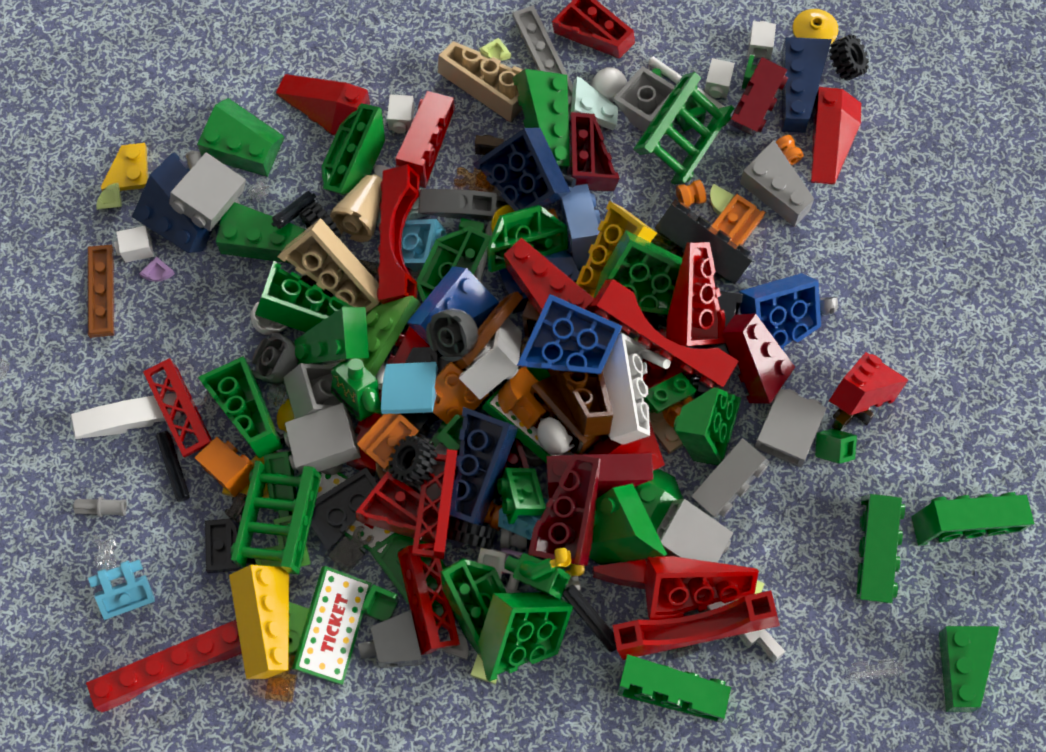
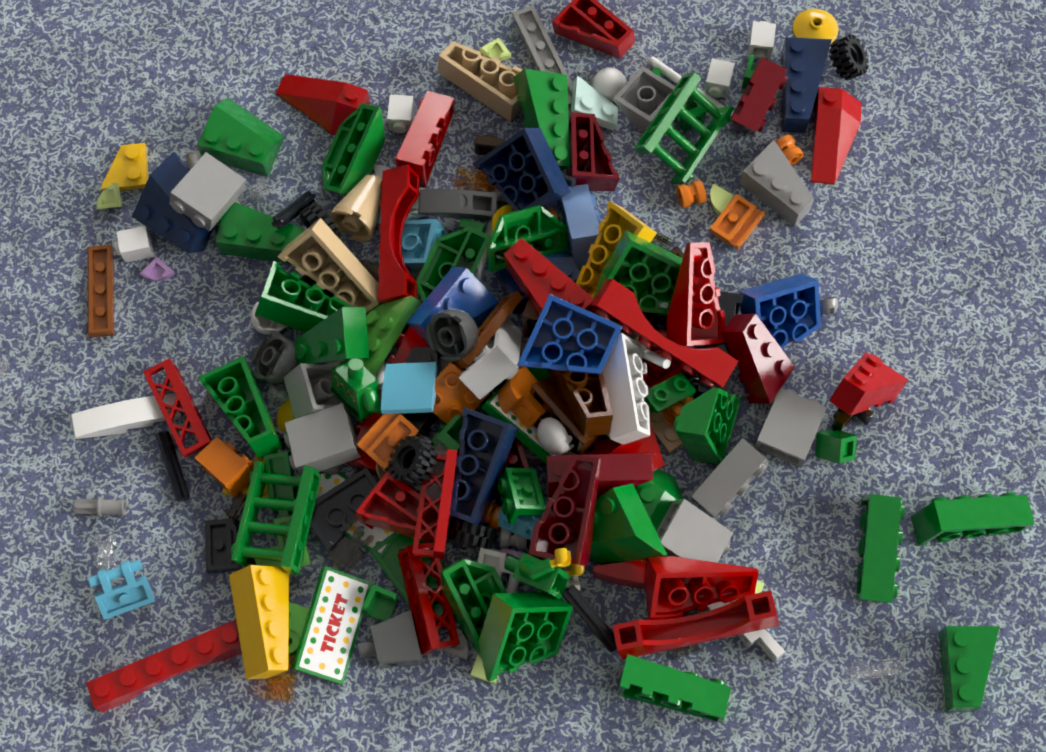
(685, 227): black wedge -> none

